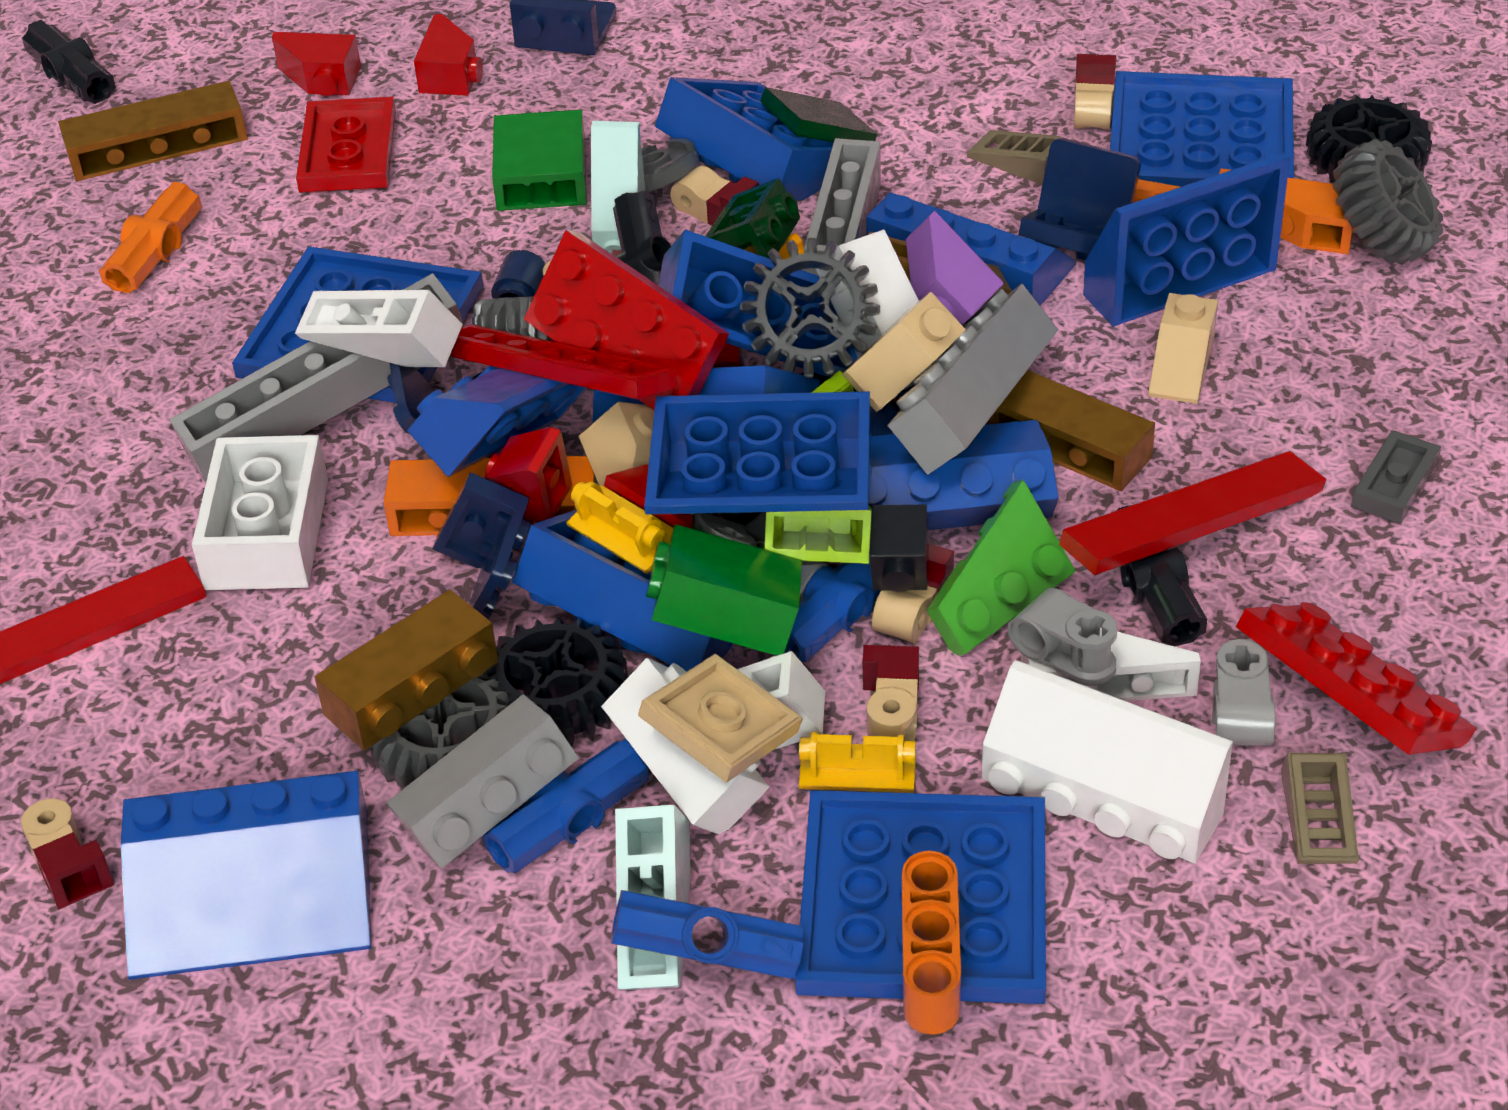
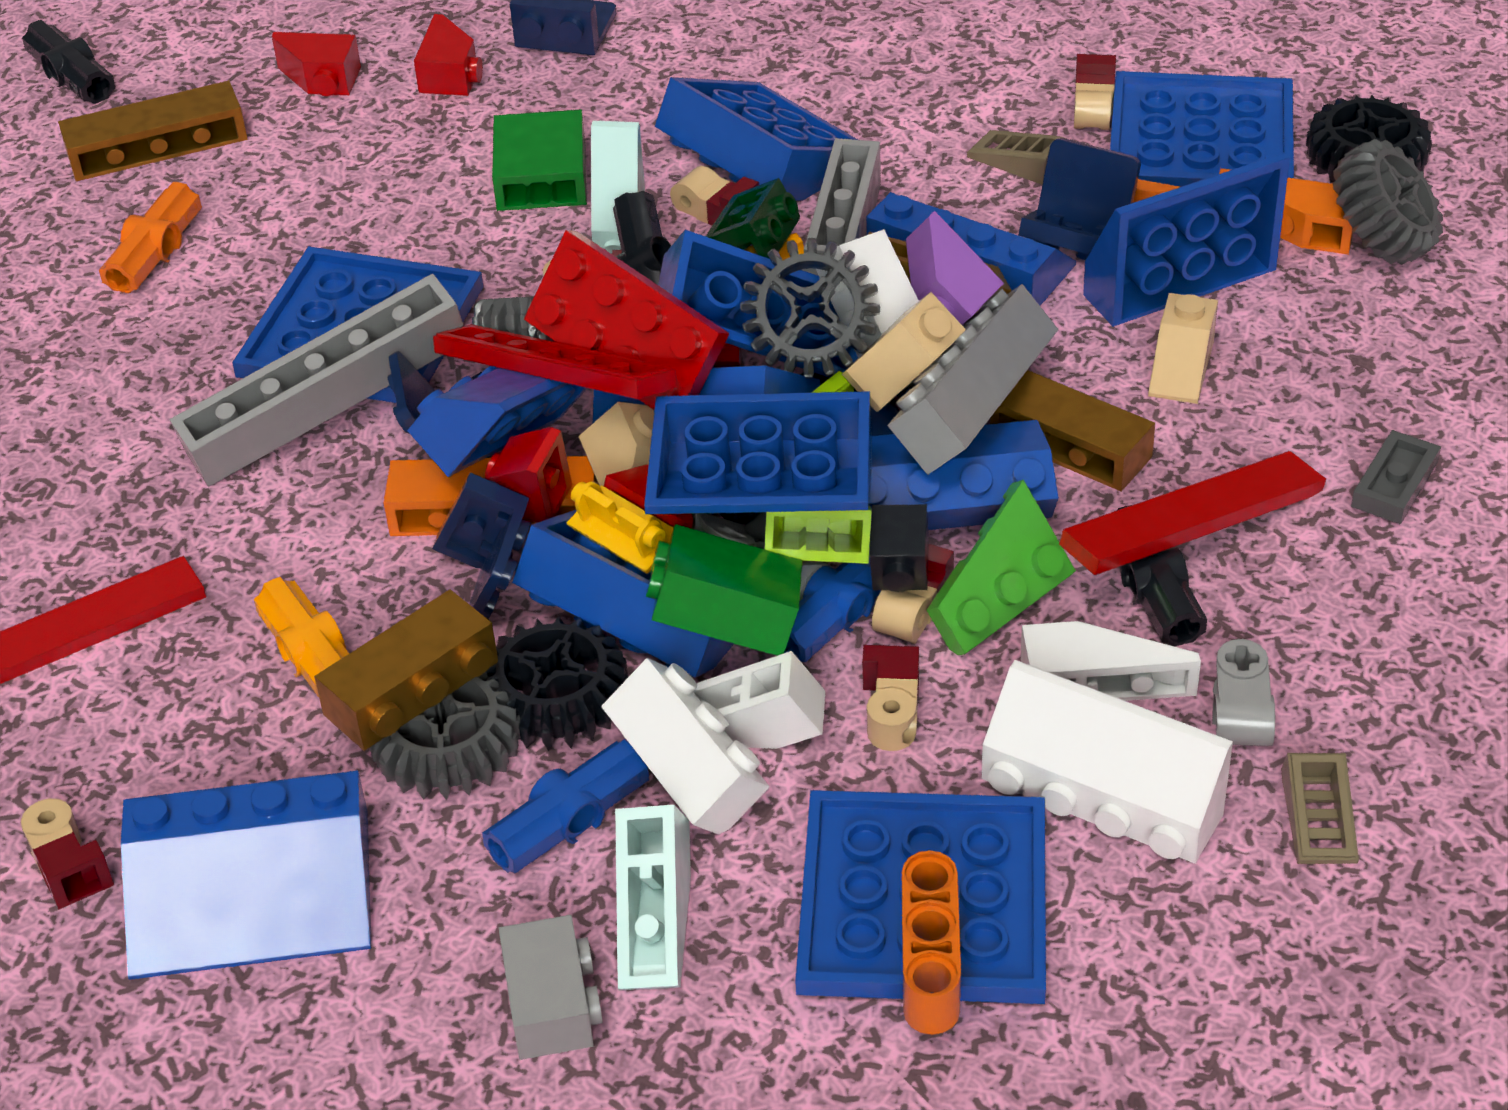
(261, 513): white brick -> none
(301, 632): none -> light orange piece
(346, 144): red plate -> none
(386, 325): white slope -> none
(482, 780): light grey brick -> none
(518, 275): dark blue brick -> none
(547, 986): none -> light grey brick
(669, 163): dark grey tile -> none
(720, 717): tan tile -> none
(746, 944): blue piece -> none
(815, 116): tile -> none
(874, 766): yellow hinge -> none
(1062, 632): light grey piece -> none
(1356, 678): red plate -> none

